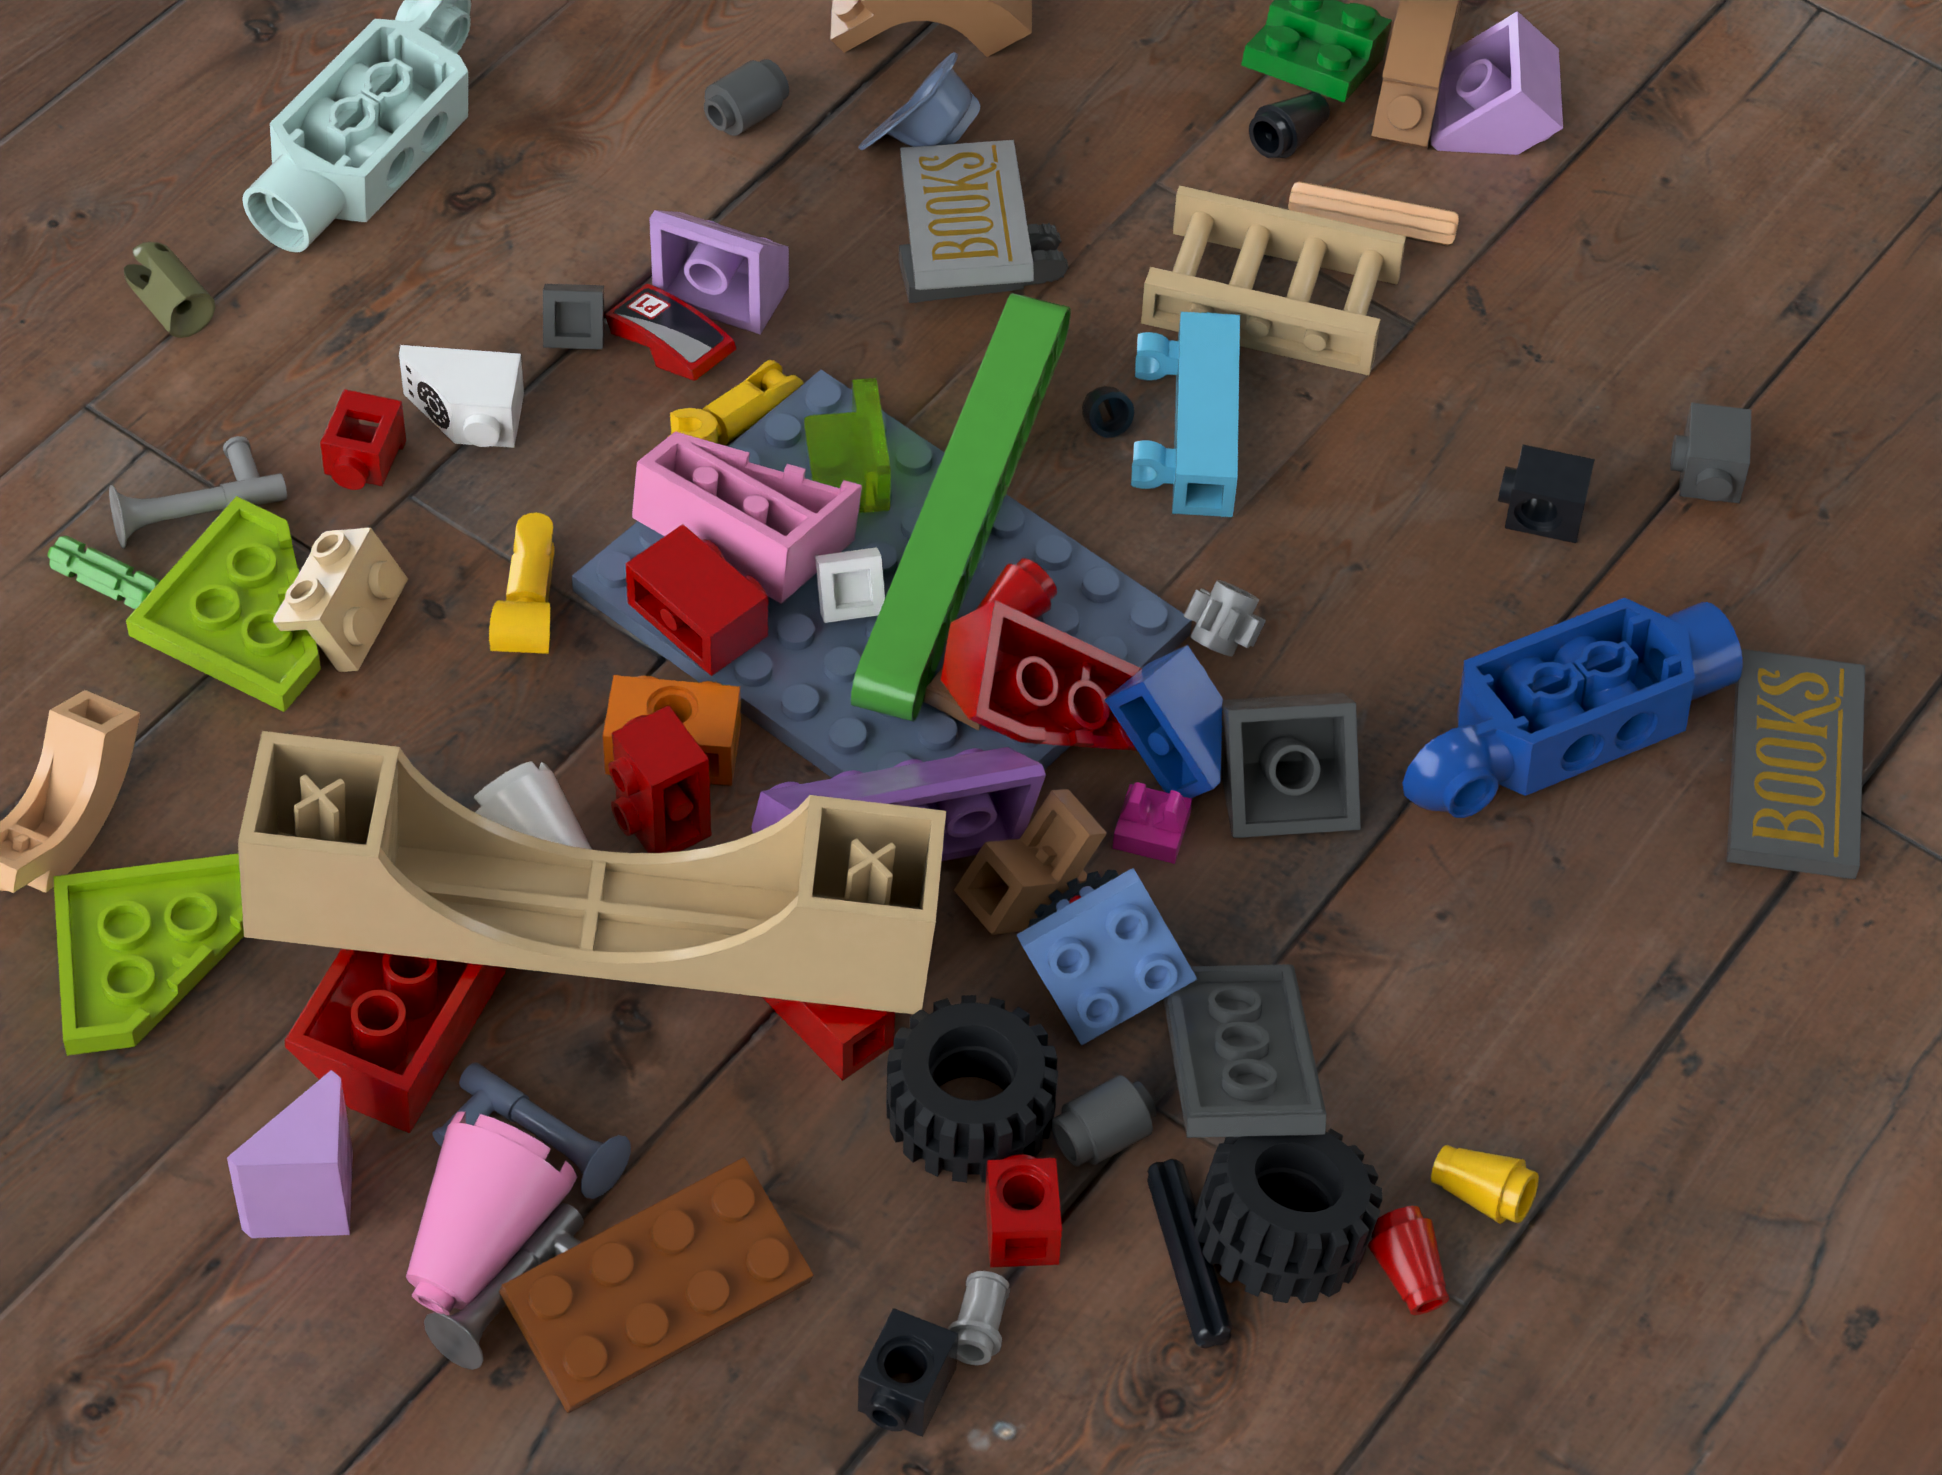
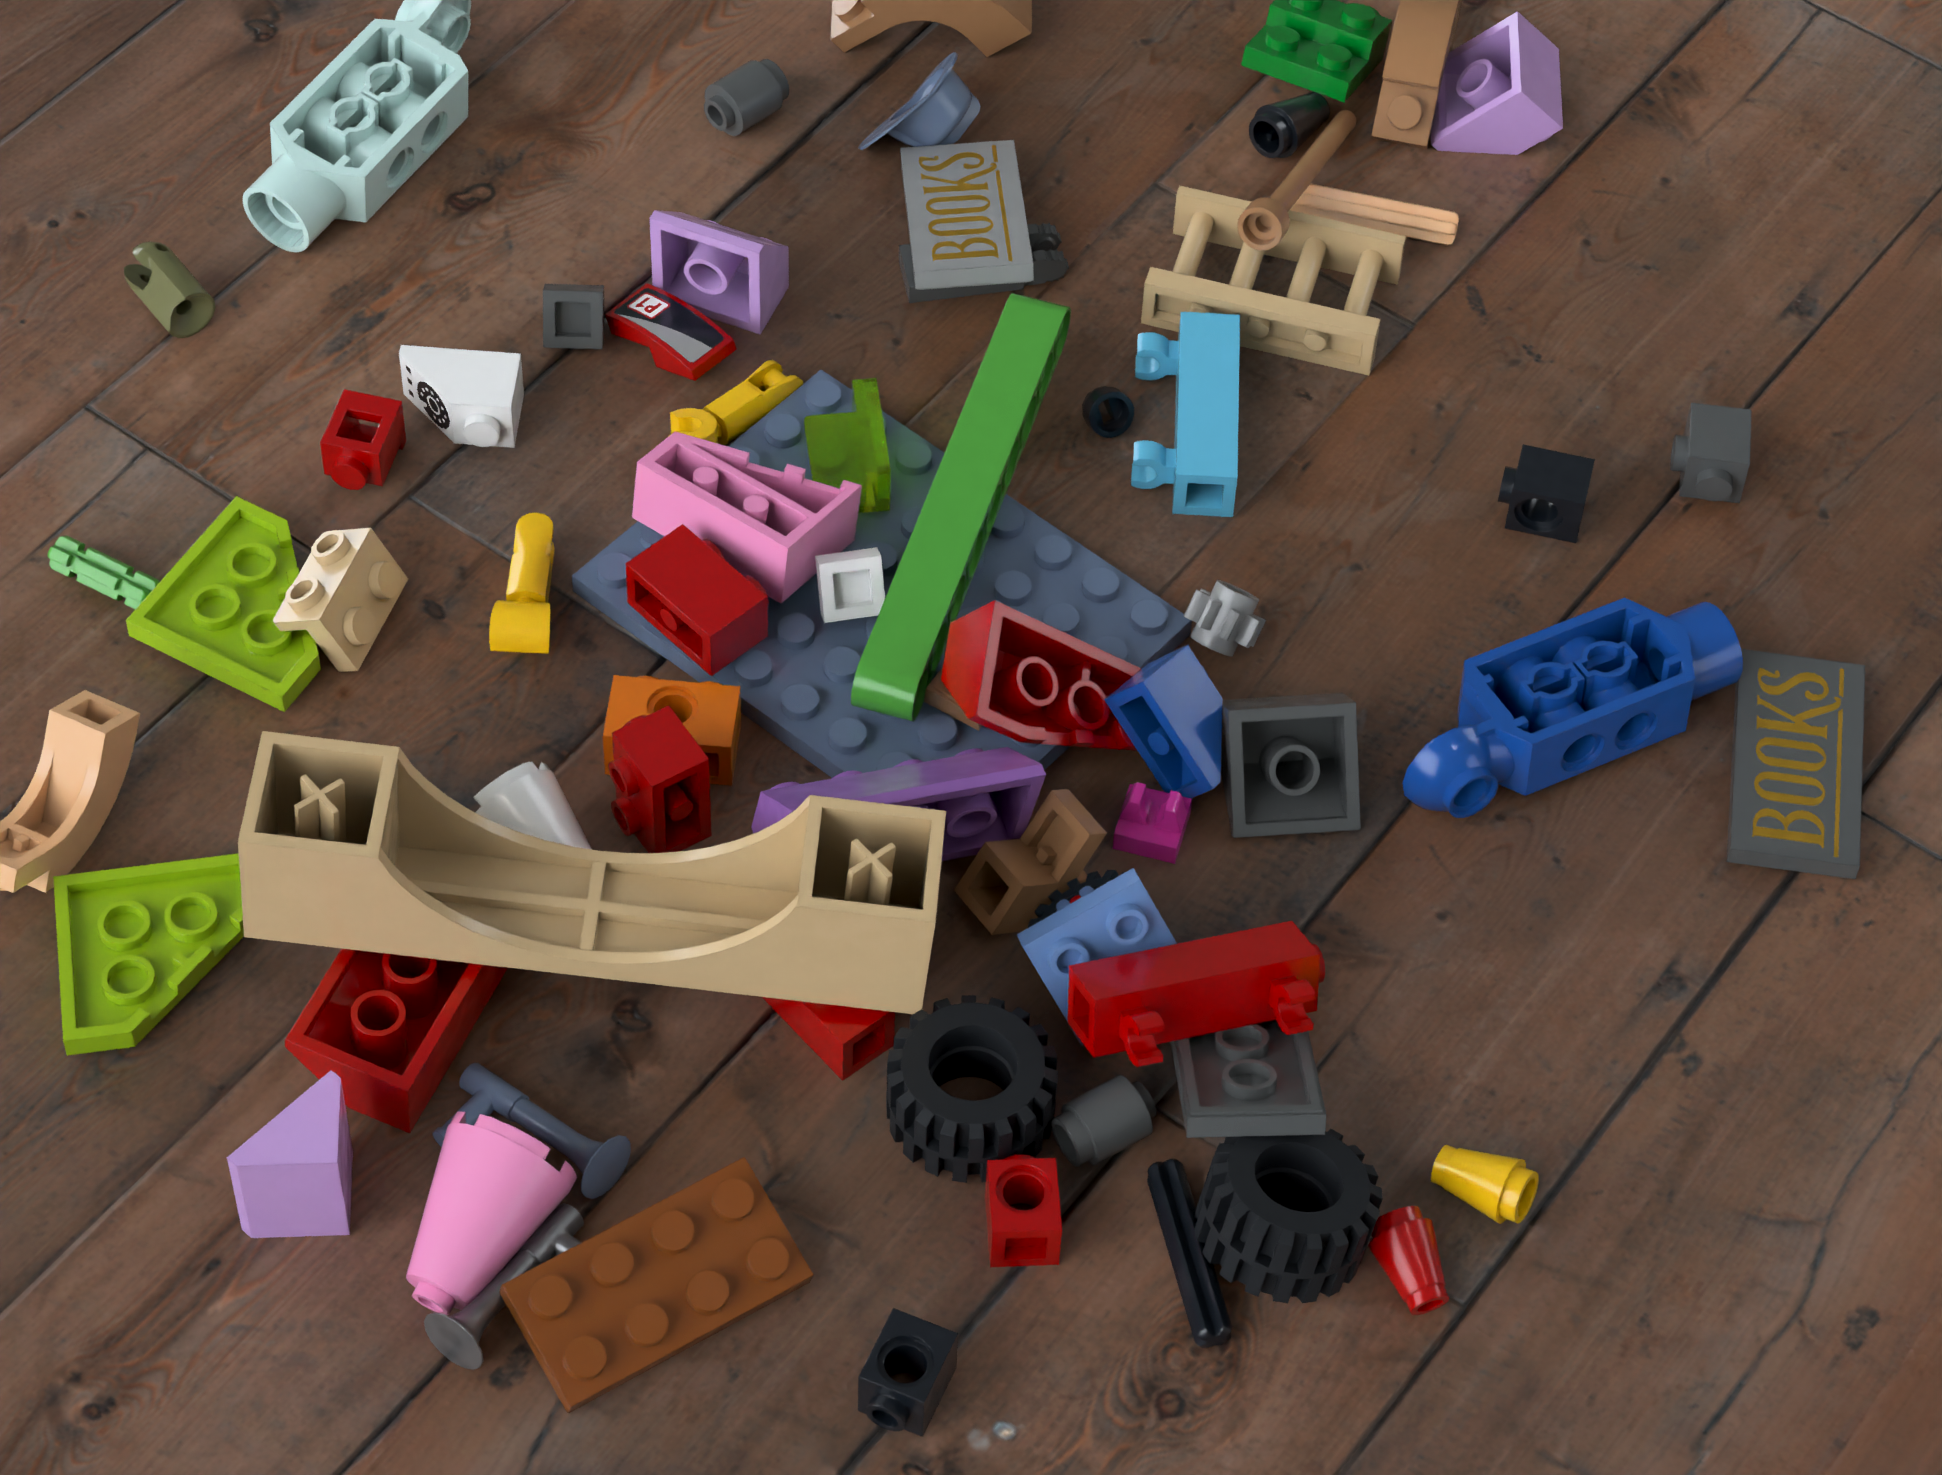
(134, 513): light grey piece -> none
(980, 1317): light grey pin -> none
(1023, 588): red cone -> none
(1195, 990): none -> red brick
(1267, 219): none -> medium nougat piece

